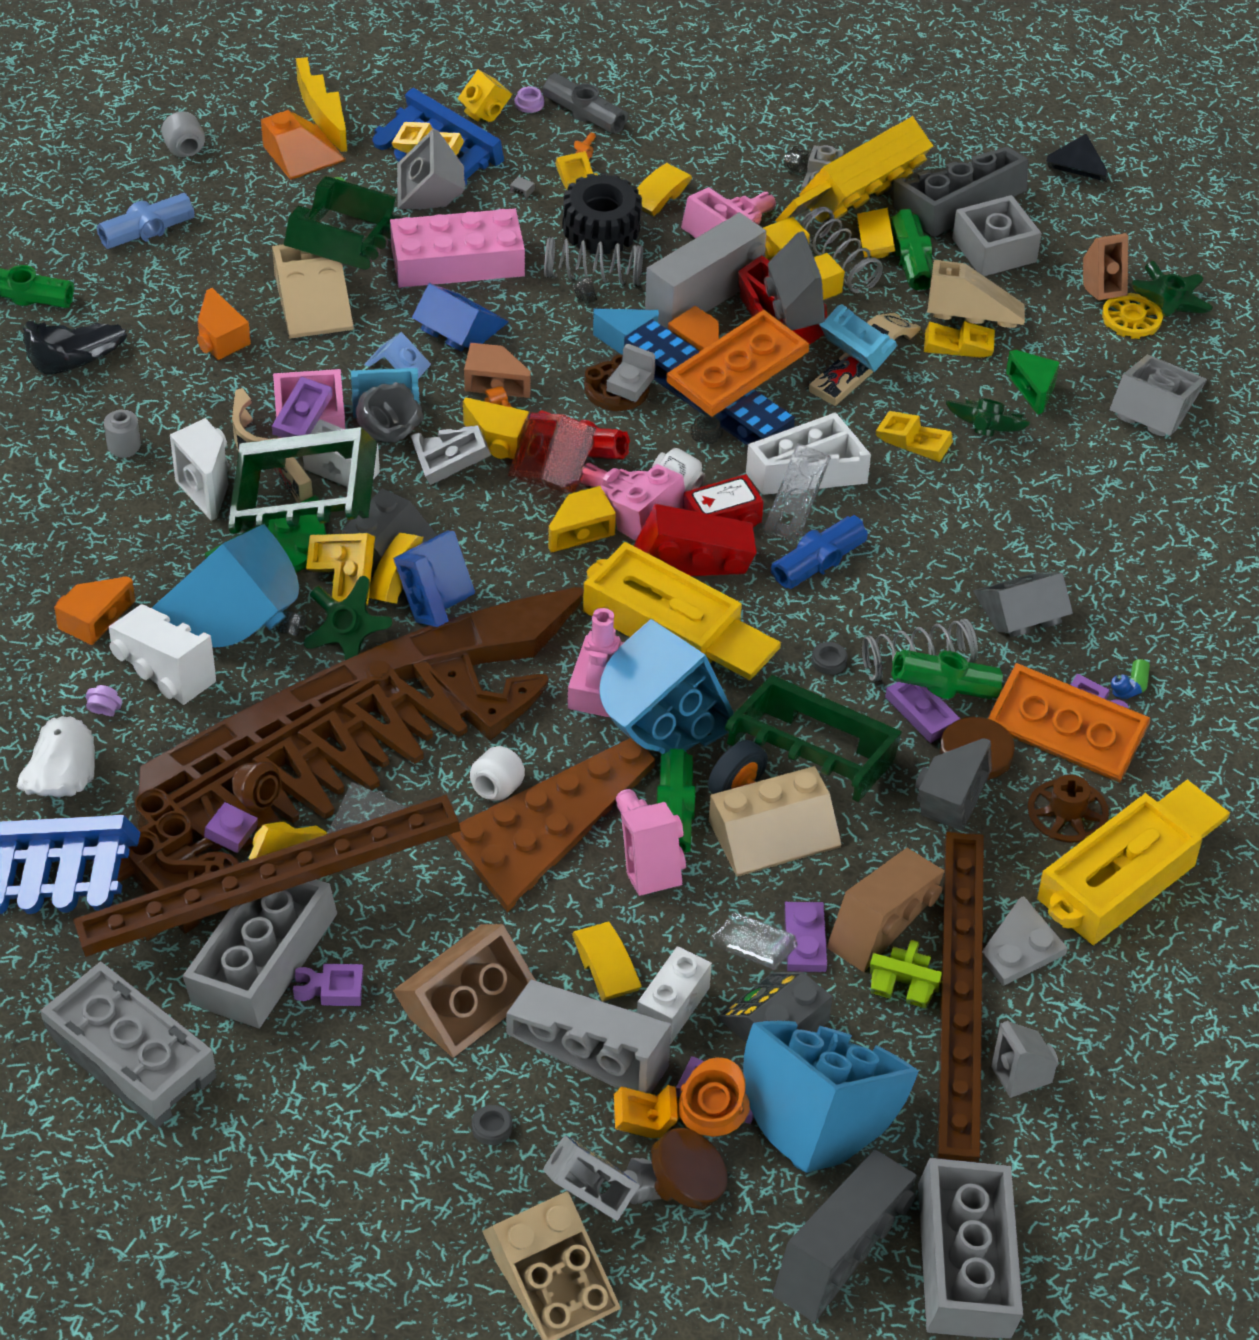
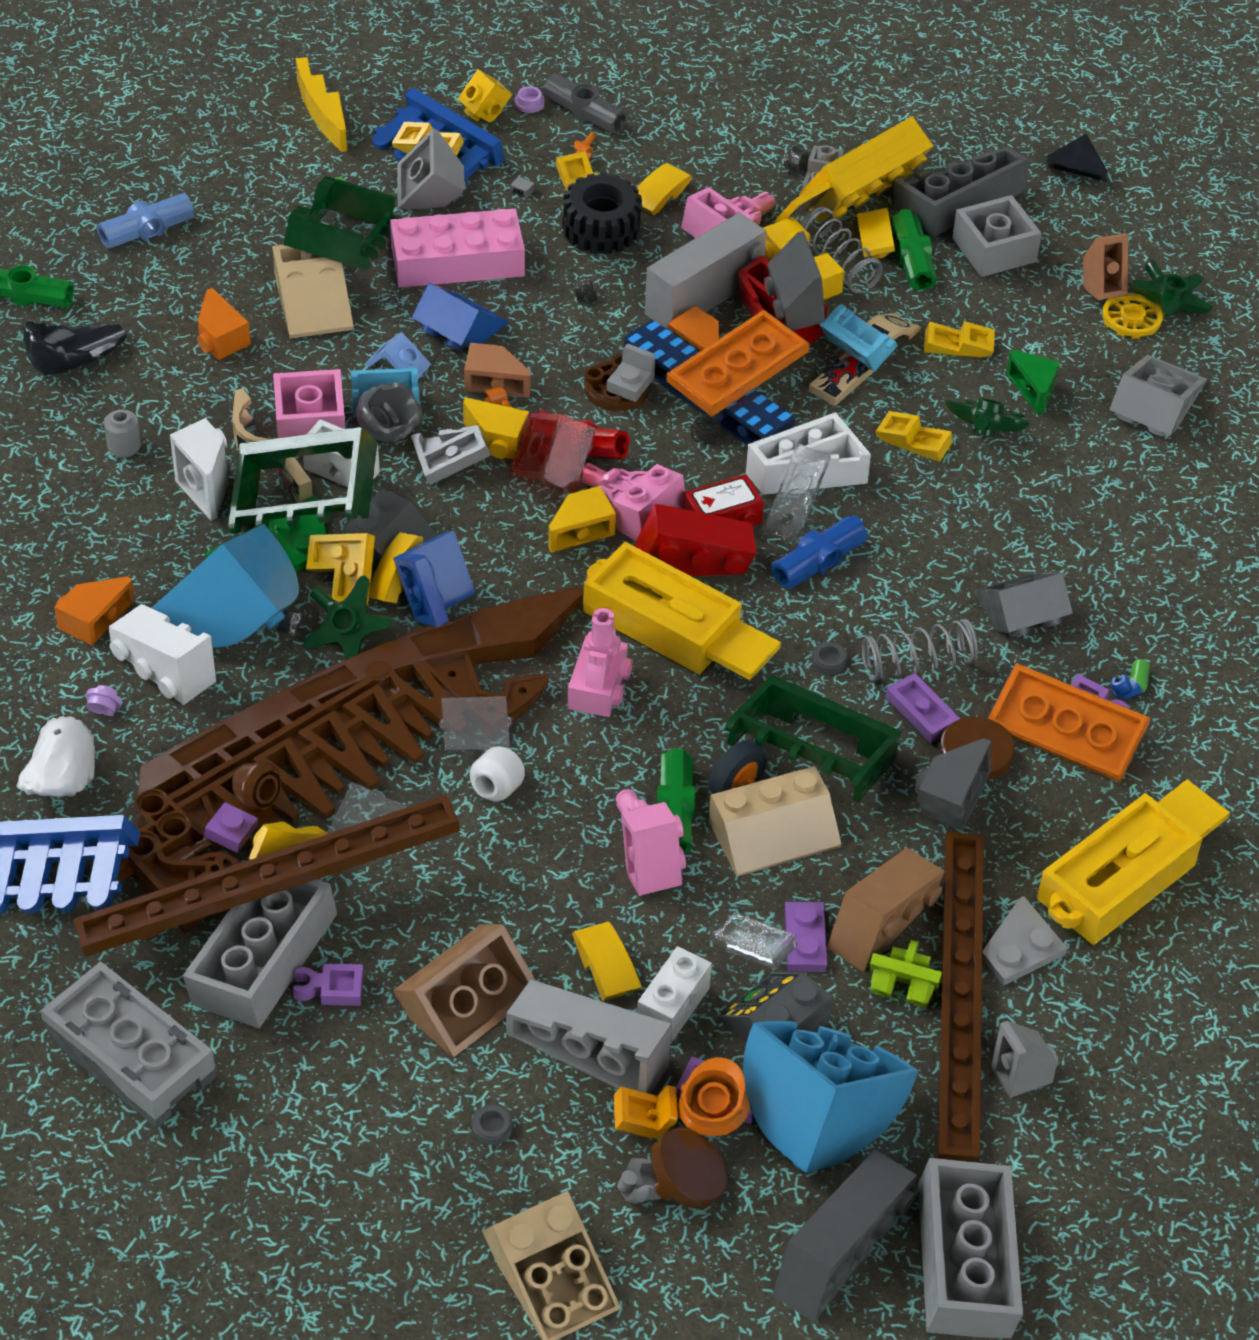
(183, 134): light grey head -> none
(297, 144): orange slope -> none
(302, 409): medium lavender plate -> none
(475, 723): none -> clear piece
(536, 828): dark orange wing -> none
(583, 1173): light grey torso -> none
(615, 324): dark azure slope -> none
(637, 252): light grey piece -> none
(662, 690): dark azure brick -> none
(684, 464): white head -> none
(947, 674): green piece -> none
(968, 294): tan slope -> none
(1068, 803): reddish brown wheel -> none

